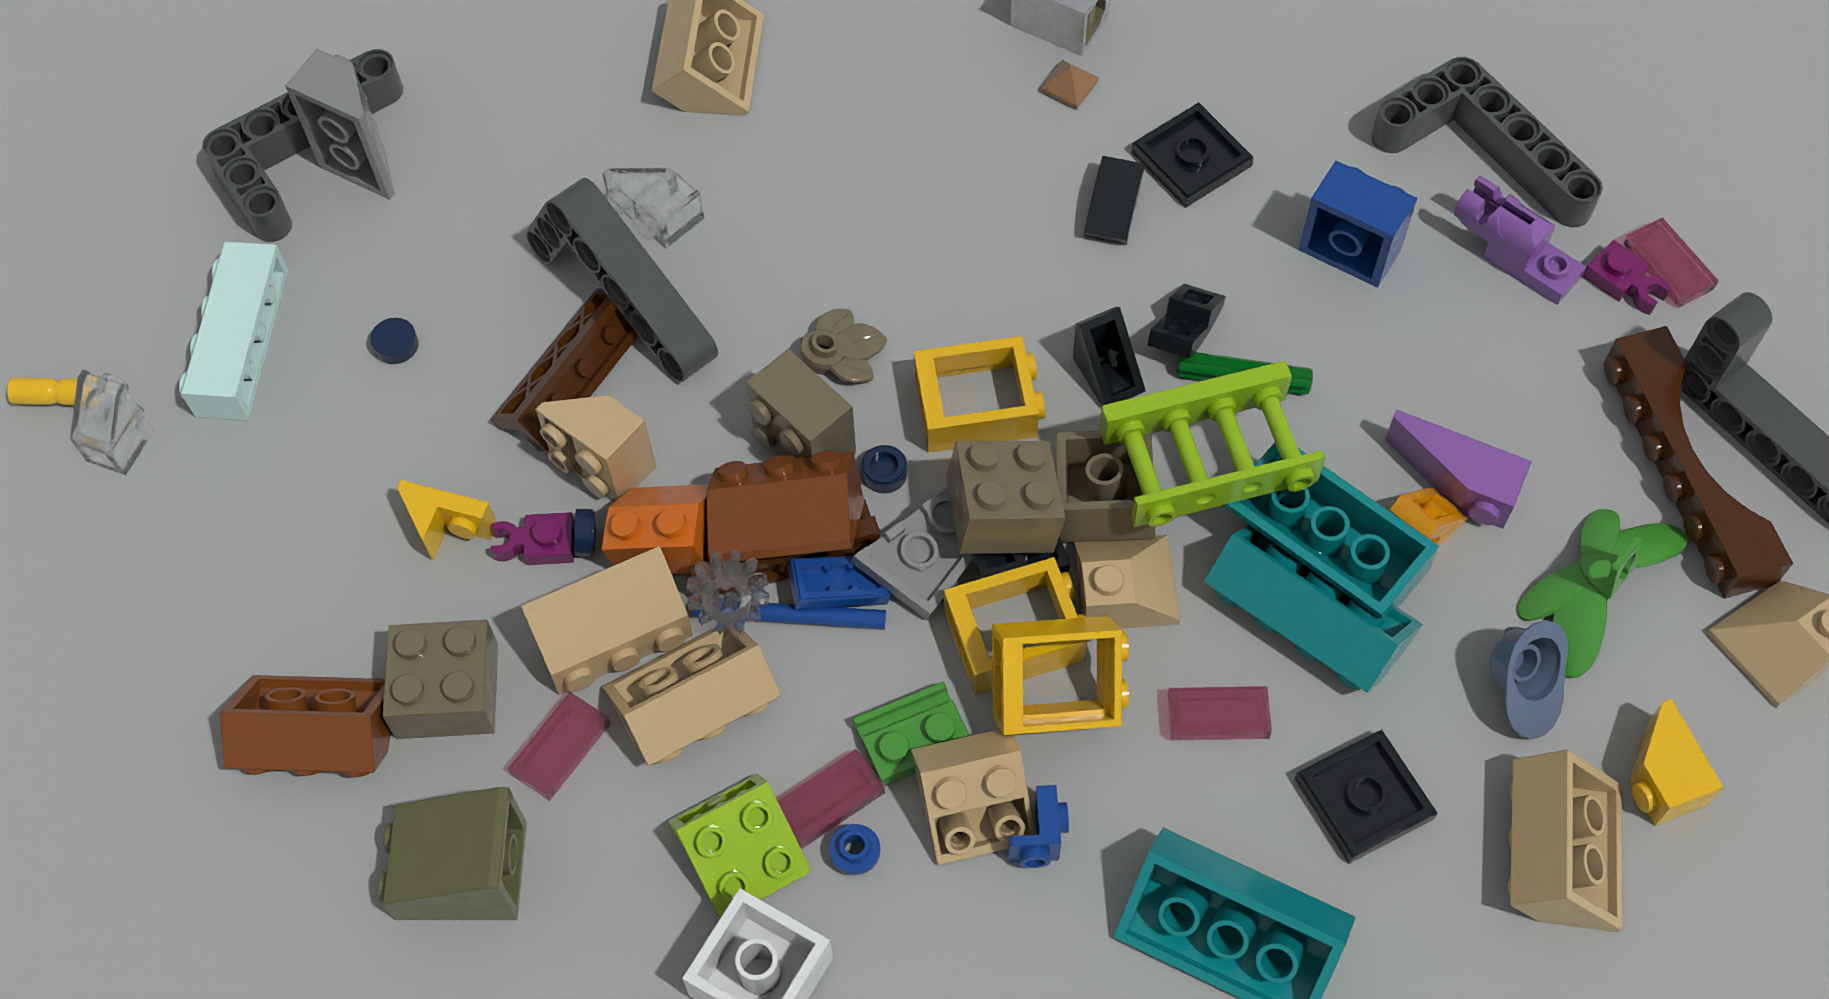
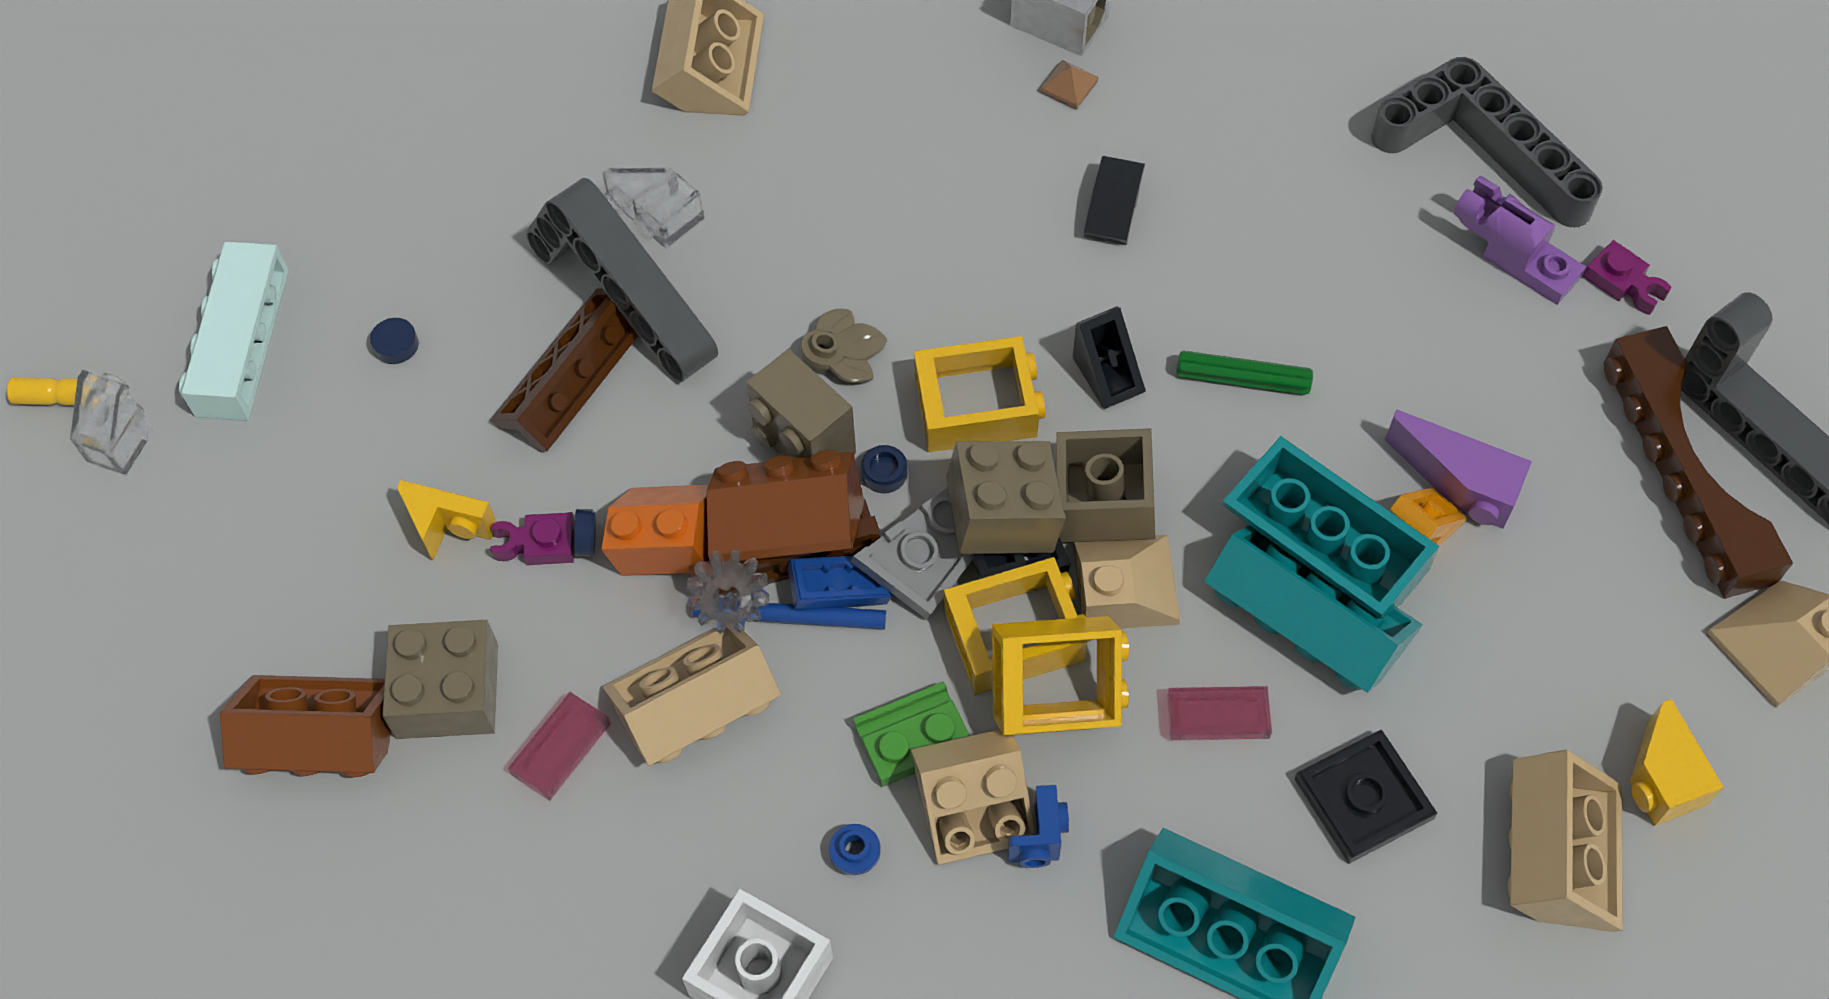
(274, 133): dark grey beam -> none
(340, 122): light grey slope -> none
(455, 858): olive slope -> none
(598, 443): tan slope -> none
(608, 621): tan slope -> none
(740, 843): lime bracket -> none
(830, 797): clear pink tile -> none
(1187, 321): black slope -> none
(1192, 154): black tile -> none
(1219, 401): lime fence -> none
(1357, 223): blue brick -> none
(1532, 673): sand blue piece -> none
(1581, 590): bright green piece -> none
(1671, 261): clear pink tile -> none

